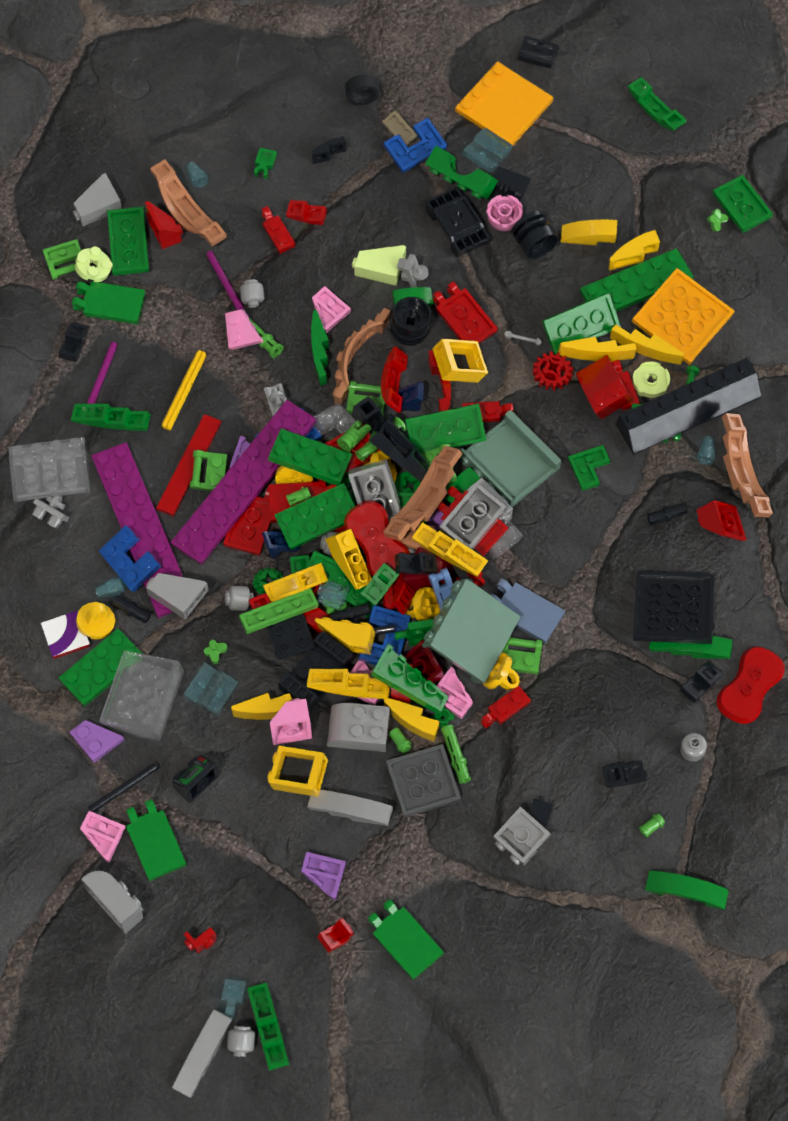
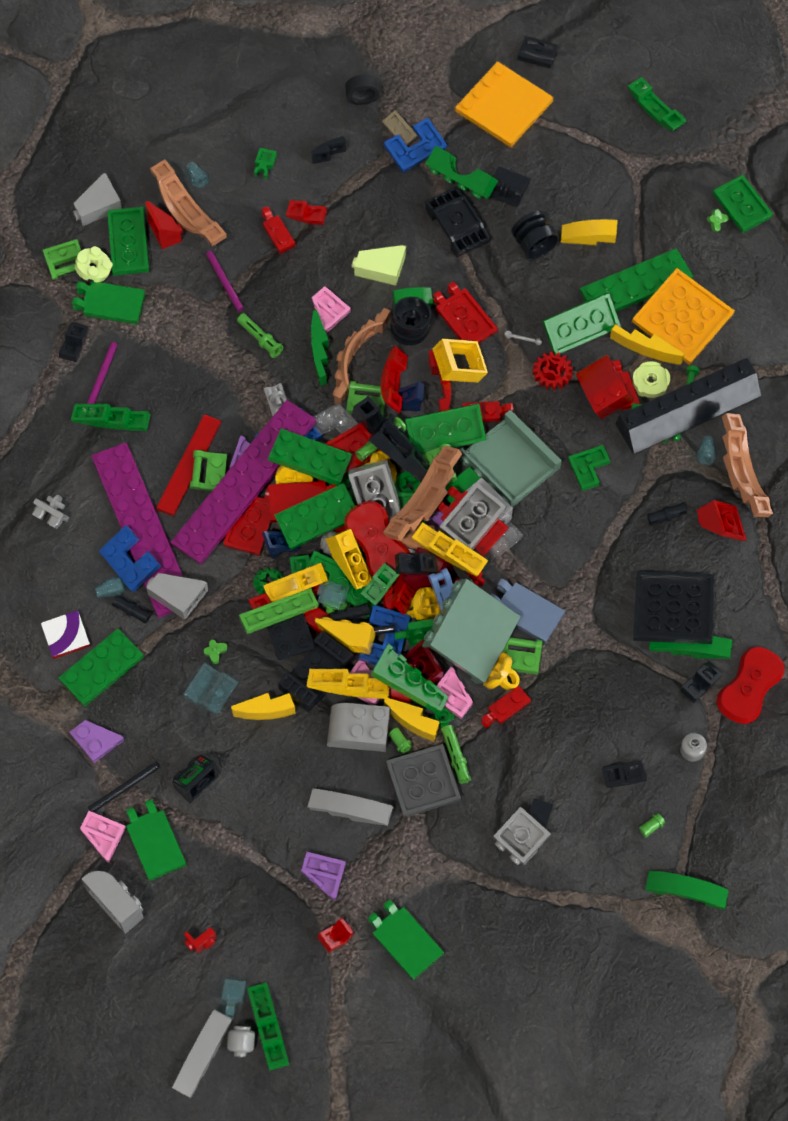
(49, 469): clear slope -> none
(95, 620): yellow tile -> none
(142, 695): clear slope -> none
(183, 390): yellow axle -> none
(238, 598): light grey head -> none
(240, 330): bright pink wing -> none
(252, 293): light grey head -> none
(291, 723): bright pink slope -> none
(298, 496): bright green pin -> none
(316, 775): yellow window -> none
(353, 436): bright green hinge -> none
(412, 270): light grey hips -> none
(487, 150): clear light blue slope -> none
(504, 212): bright pink cylinder -> none
(592, 350): yellow slope -> none
(634, 250): yellow slope -> none

